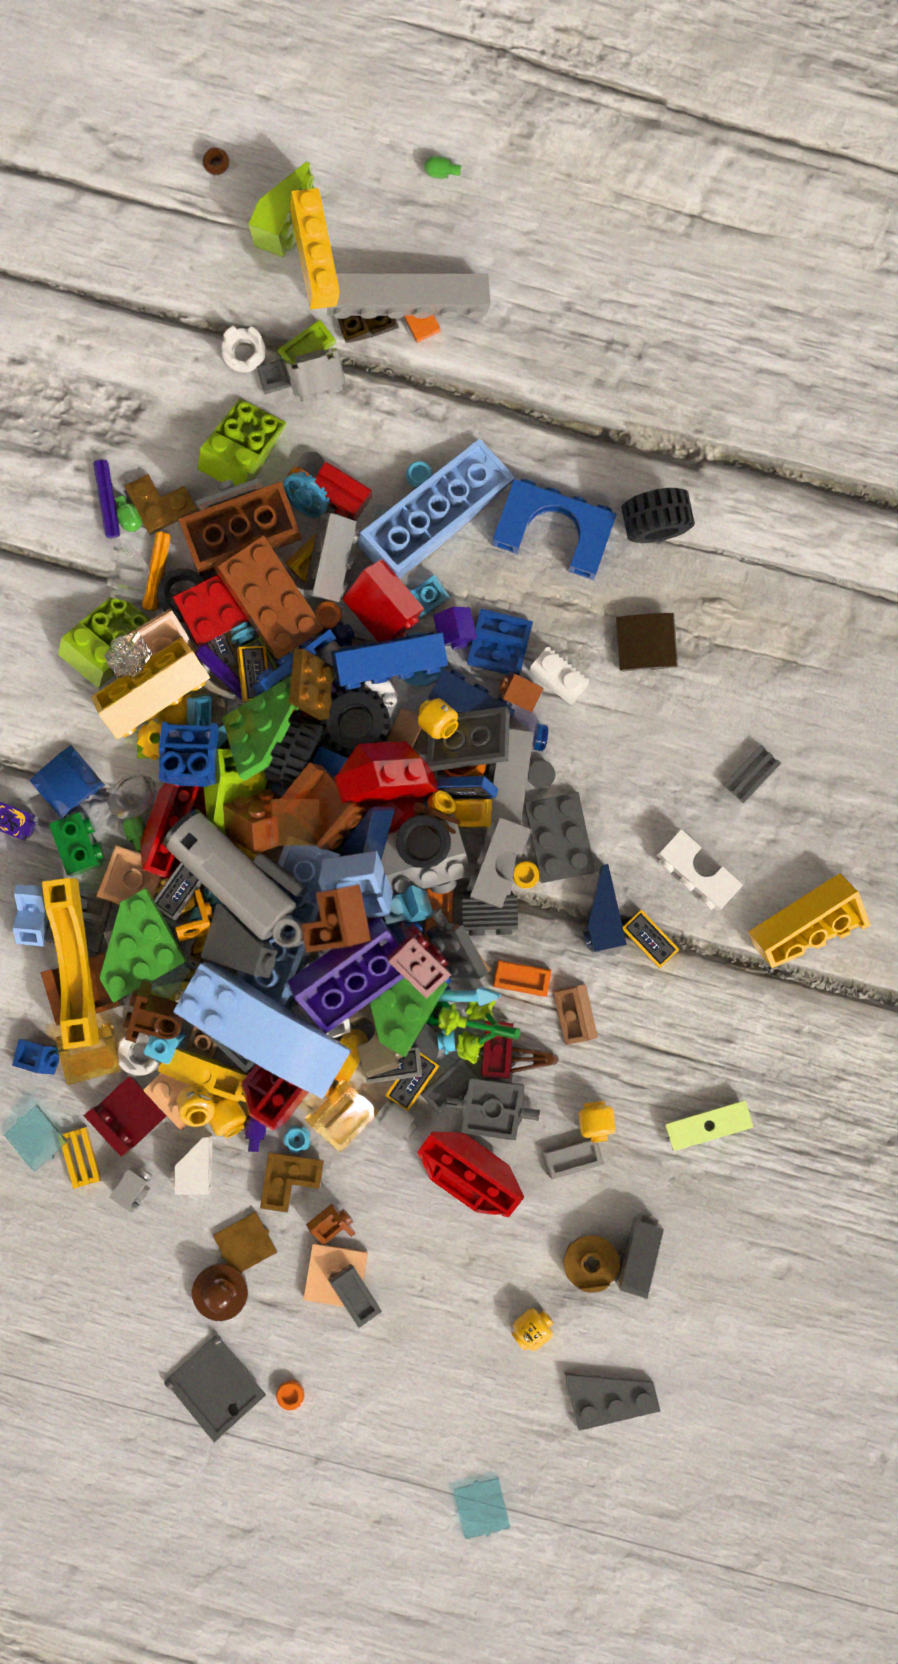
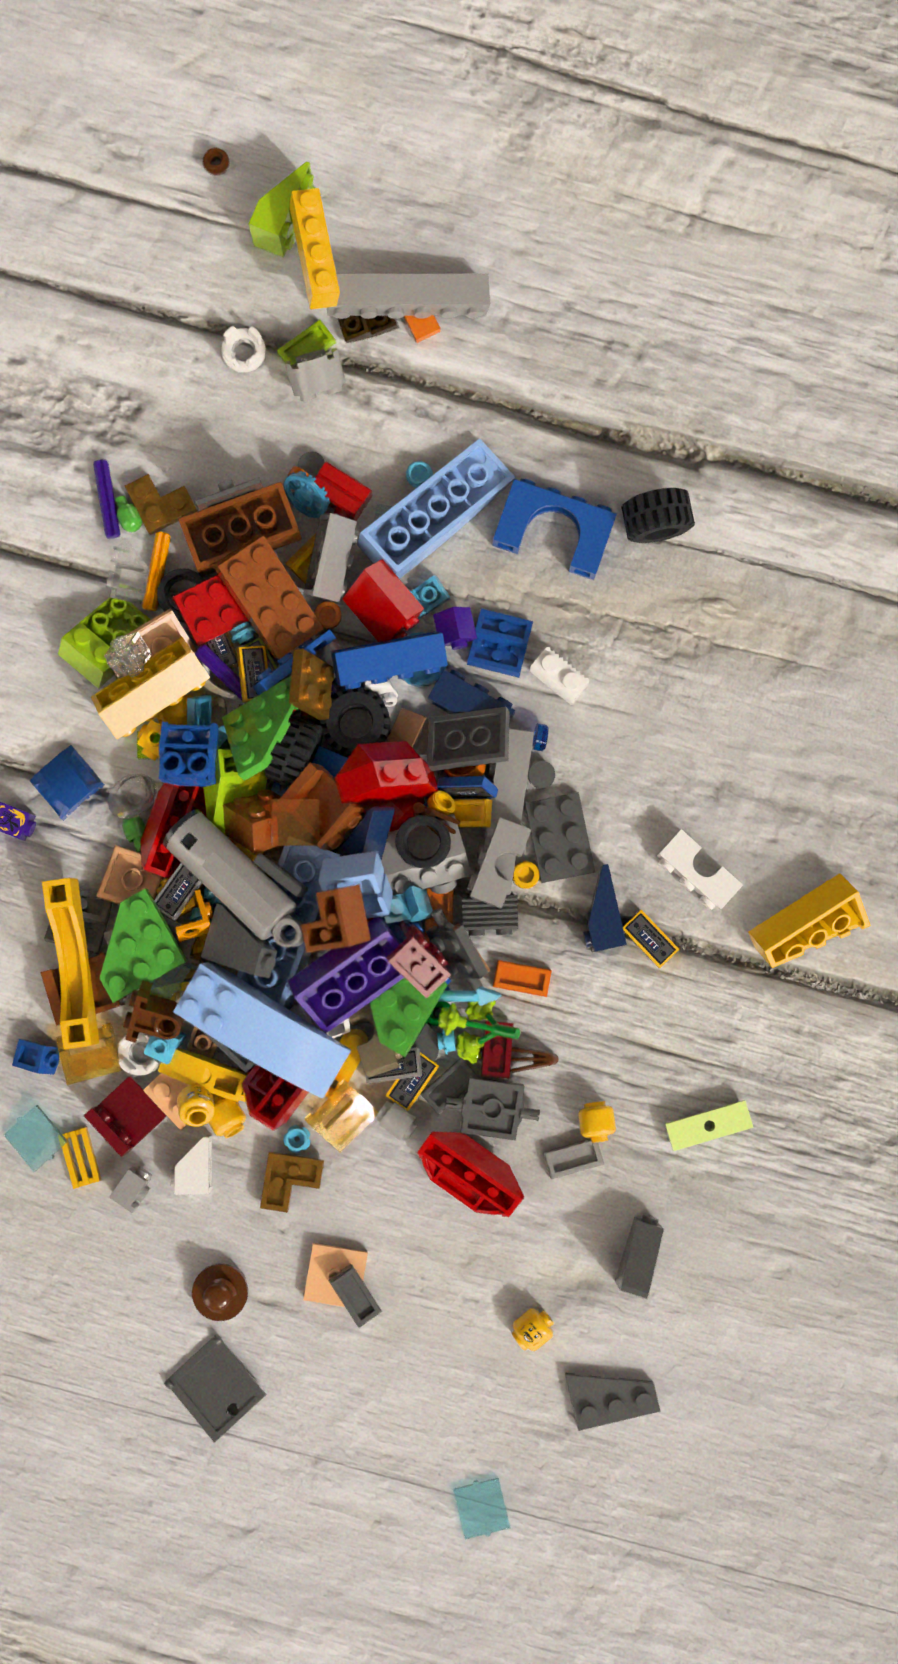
(31, 916): light blue brick -> none
(76, 844): green brick -> none
(240, 444): lime slope -> none
(245, 1242): pearl gold piece -> none
(254, 1132): dark purple cylinder -> none
(273, 376): dark grey tile -> none
(290, 1395): orange tile -> none
(330, 1223): dark orange bracket -> none
(343, 634): clear blue plate -> none
(437, 718): yellow head -> none
(441, 167): bright green cylinder -> none
(519, 691): dark orange brick -> none
(575, 1014): medium nougat slope -> none
(601, 1250): pearl gold plate -> none
(647, 641): dark brown slope -> none
(768, 757): dark grey tile -> none

